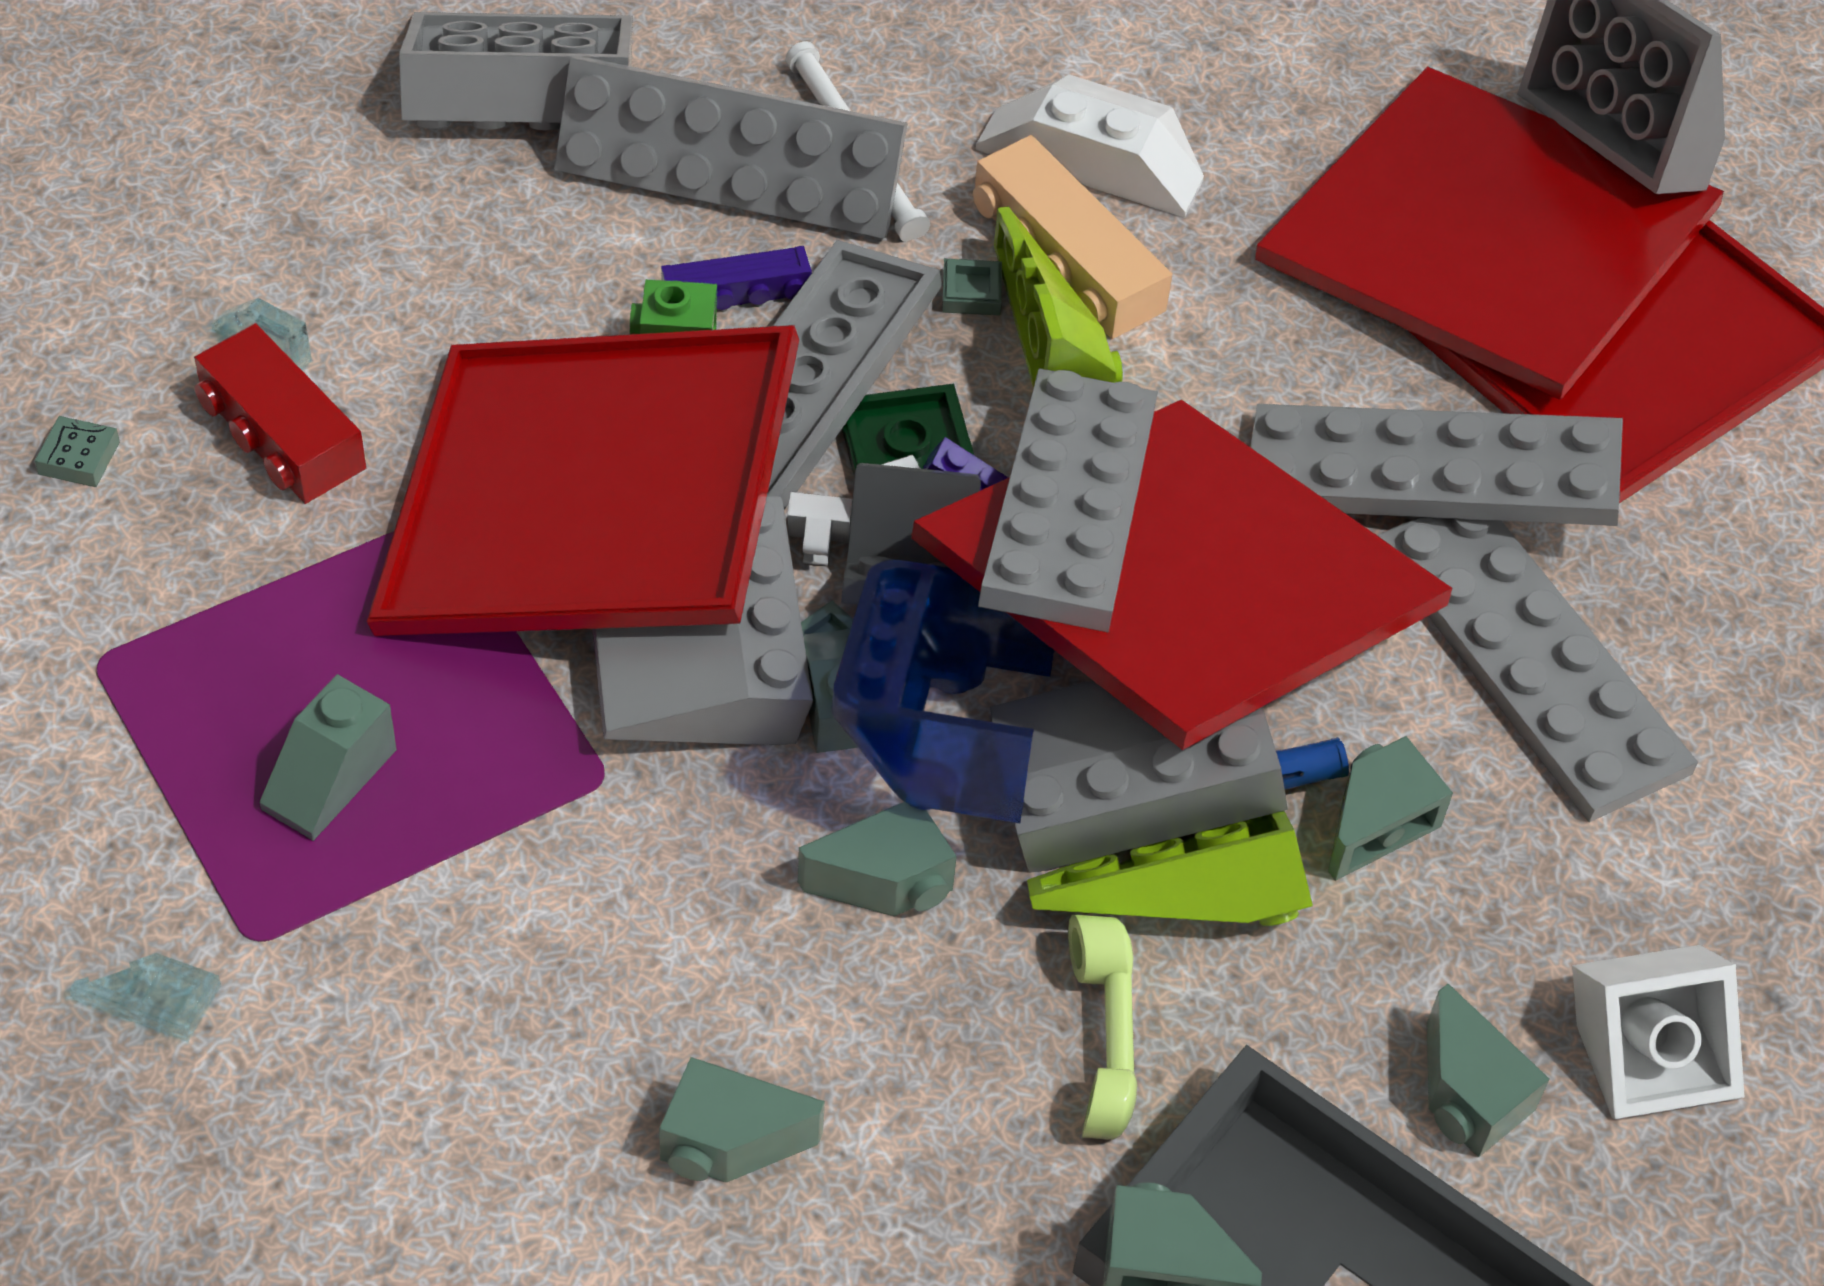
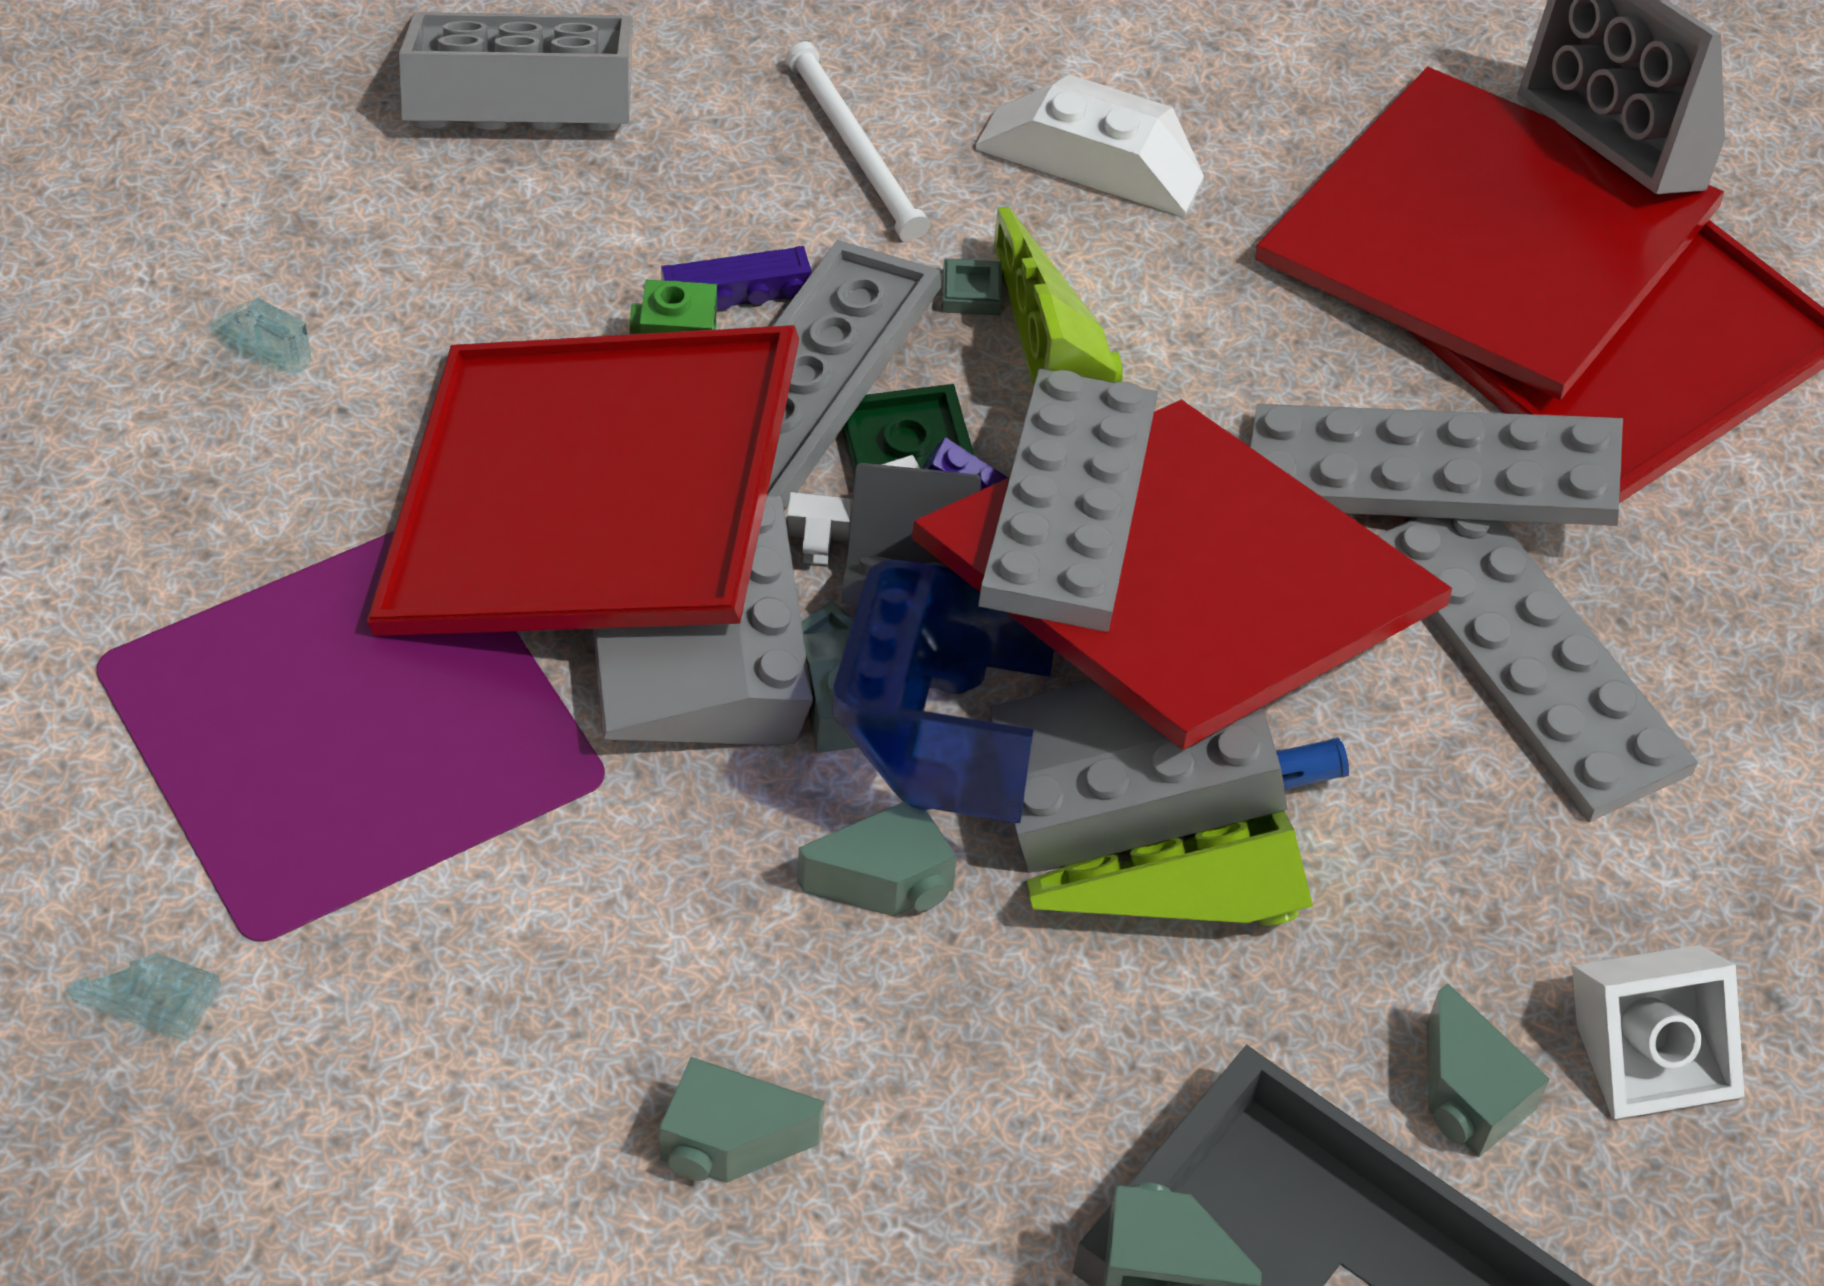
(77, 451): sand green tile -> none
(279, 414): red brick -> none
(329, 756): sand green slope -> none
(730, 146): light grey plate -> none
(1079, 235): light nougat brick -> none
(1104, 956): yellowish green piece -> none
(1386, 805): sand green slope -> none

